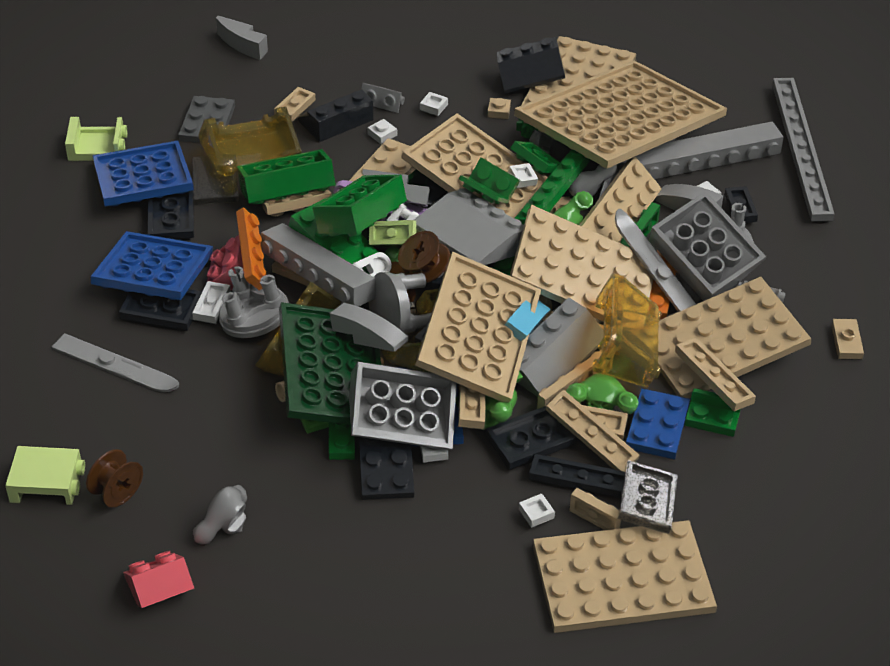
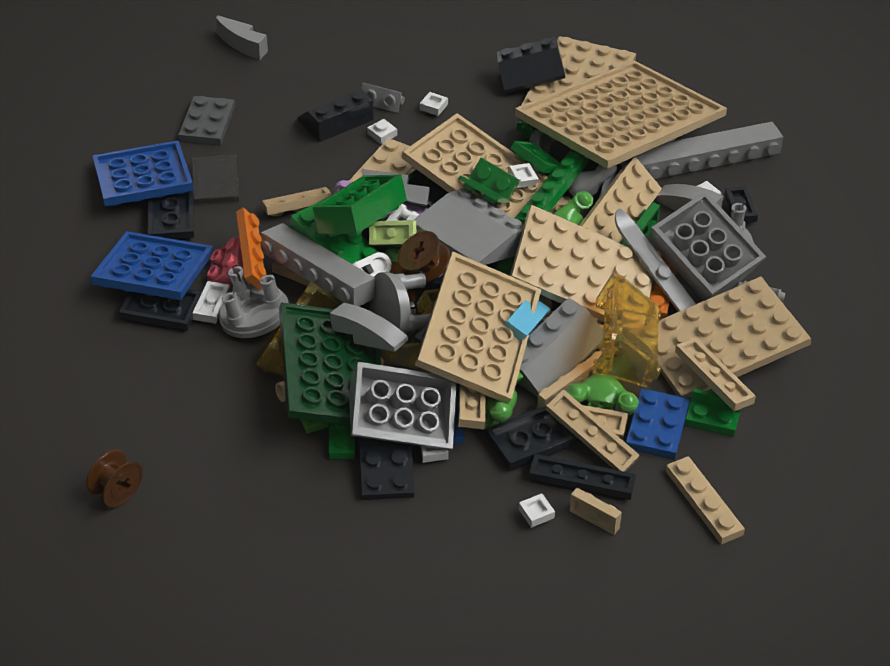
(45, 472): yellowish green panel -> none
(89, 141): yellowish green panel -> none
(115, 364): light grey piece -> none
(158, 579): coral slope -> none
(223, 513): light grey head -> none
(248, 141): clear yellow windscreen -> none
(286, 176): green brick -> none
(297, 102): tan plate -> none
(499, 108): tan plate -> none
(622, 577): tan plate -> none
(647, 497): clear smoke tile -> none
(705, 500): none -> tan plate
(803, 150): light grey plate -> none
(847, 339): tan plate -> none

